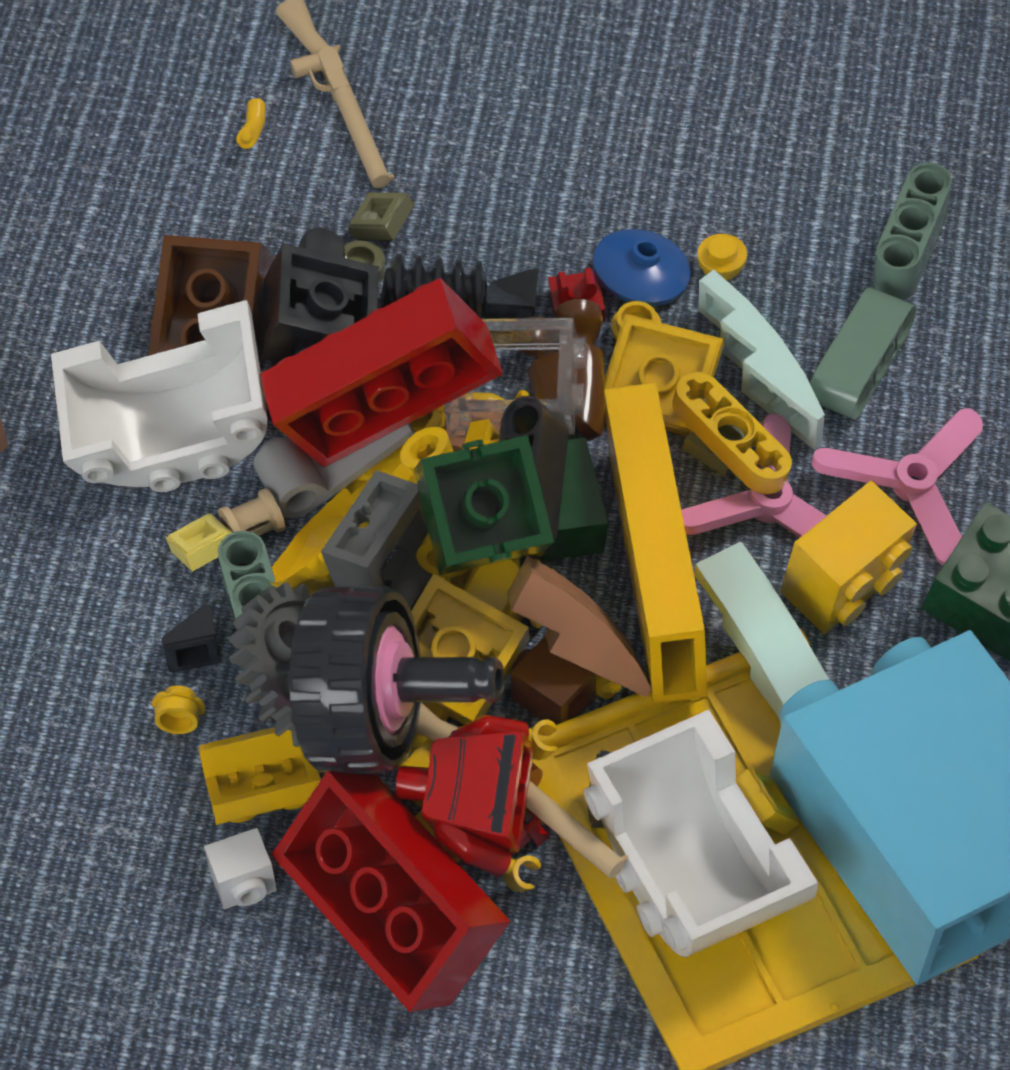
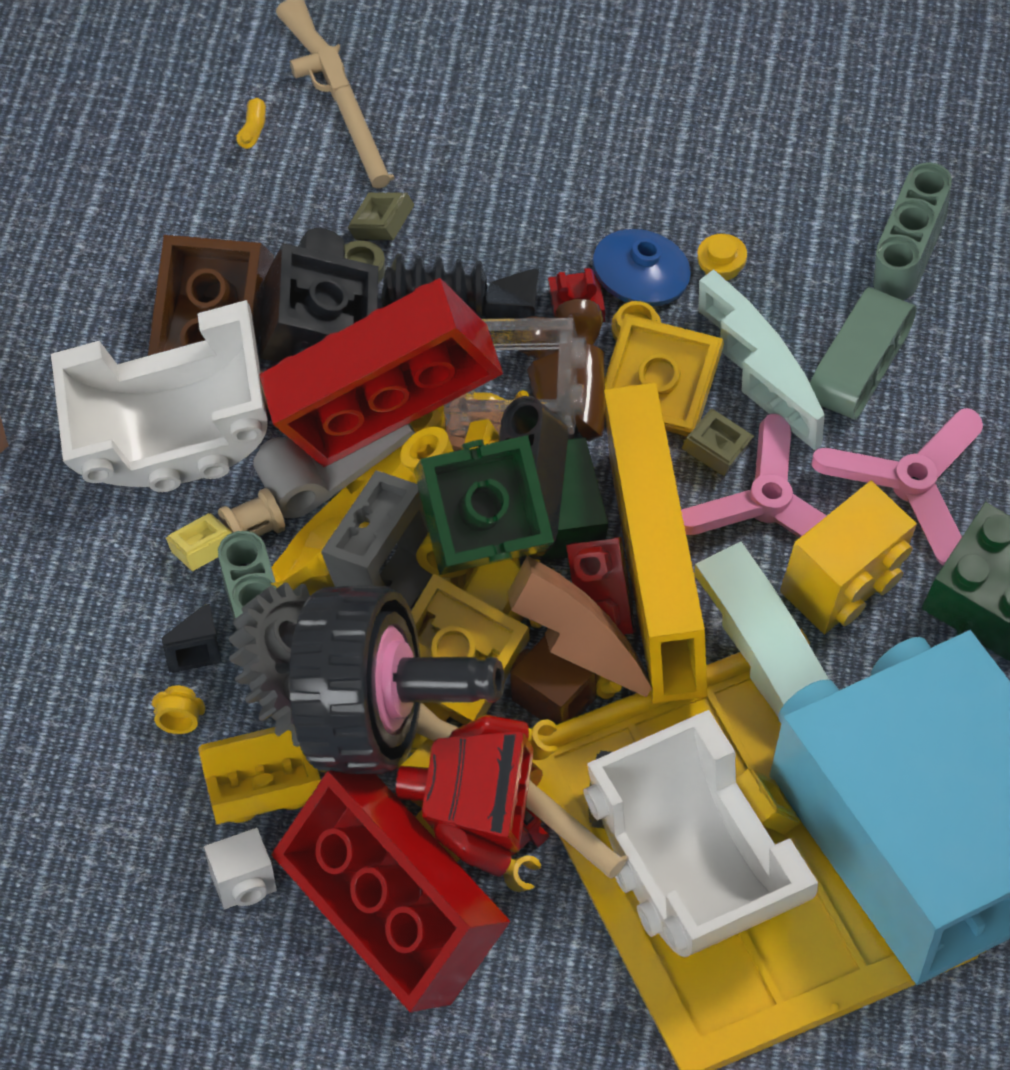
(602, 574): none -> red hips
(734, 454): yellow beam -> none

